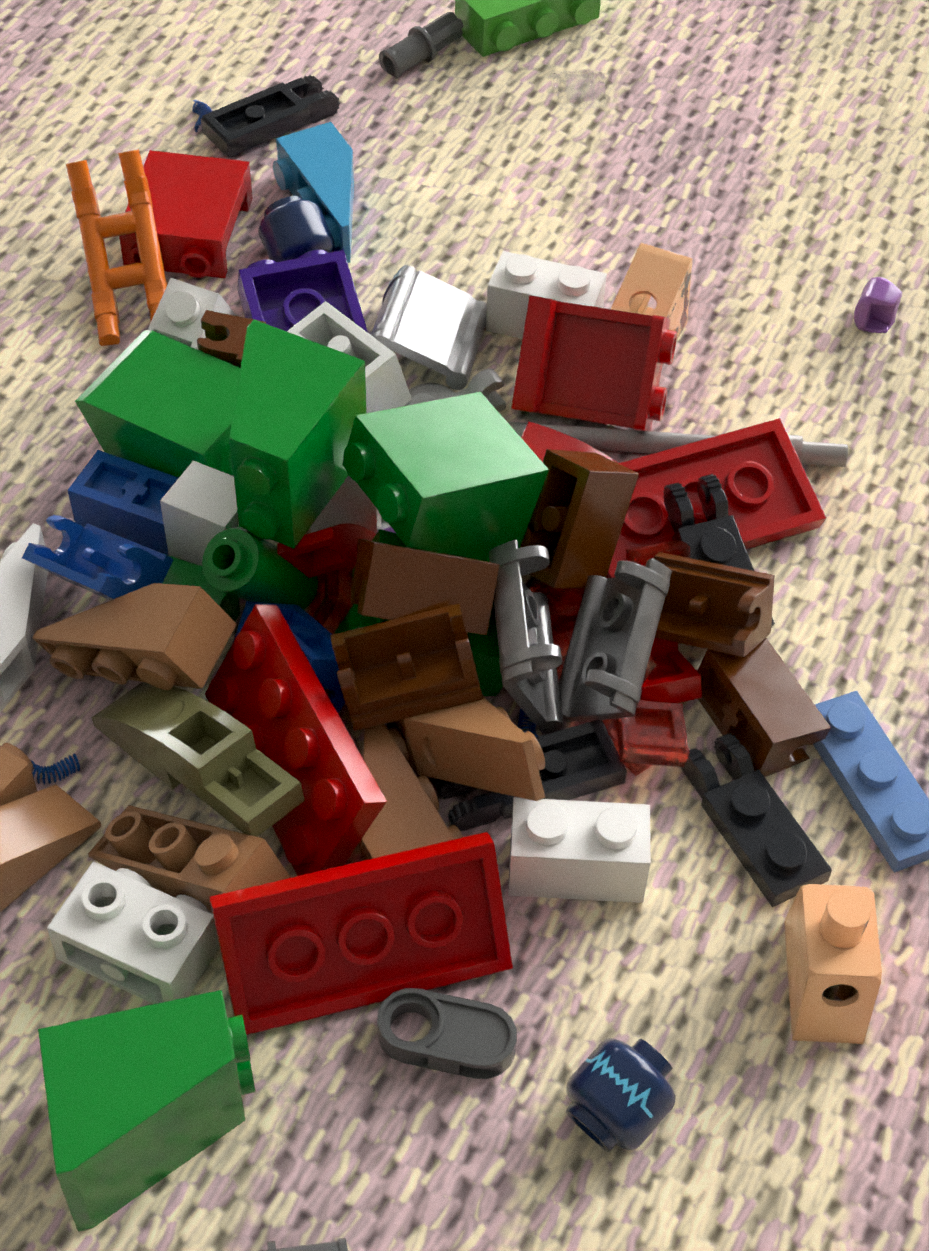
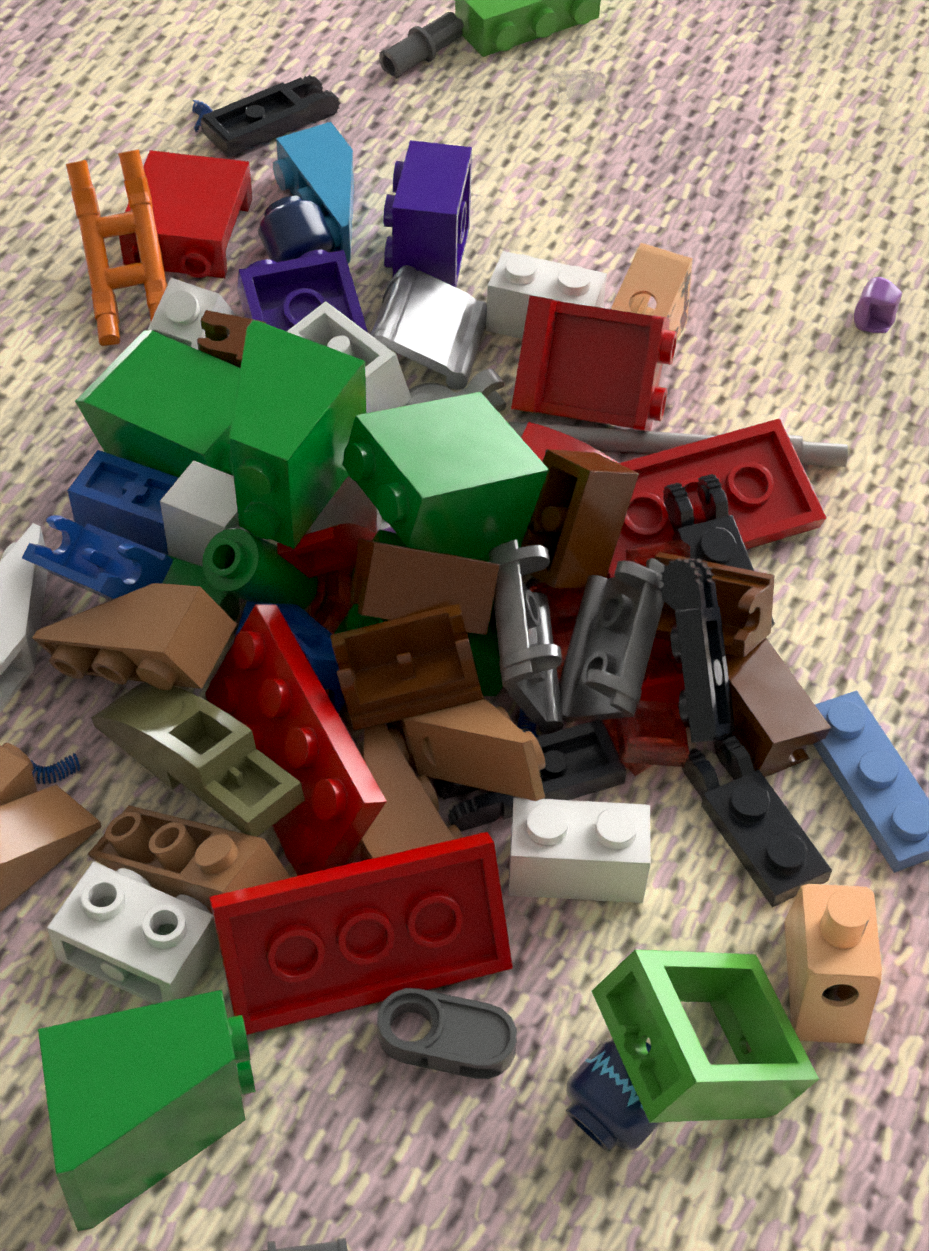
(430, 210): none -> dark purple brick
(675, 1077): none -> bright green window
(700, 648): none -> black hinge

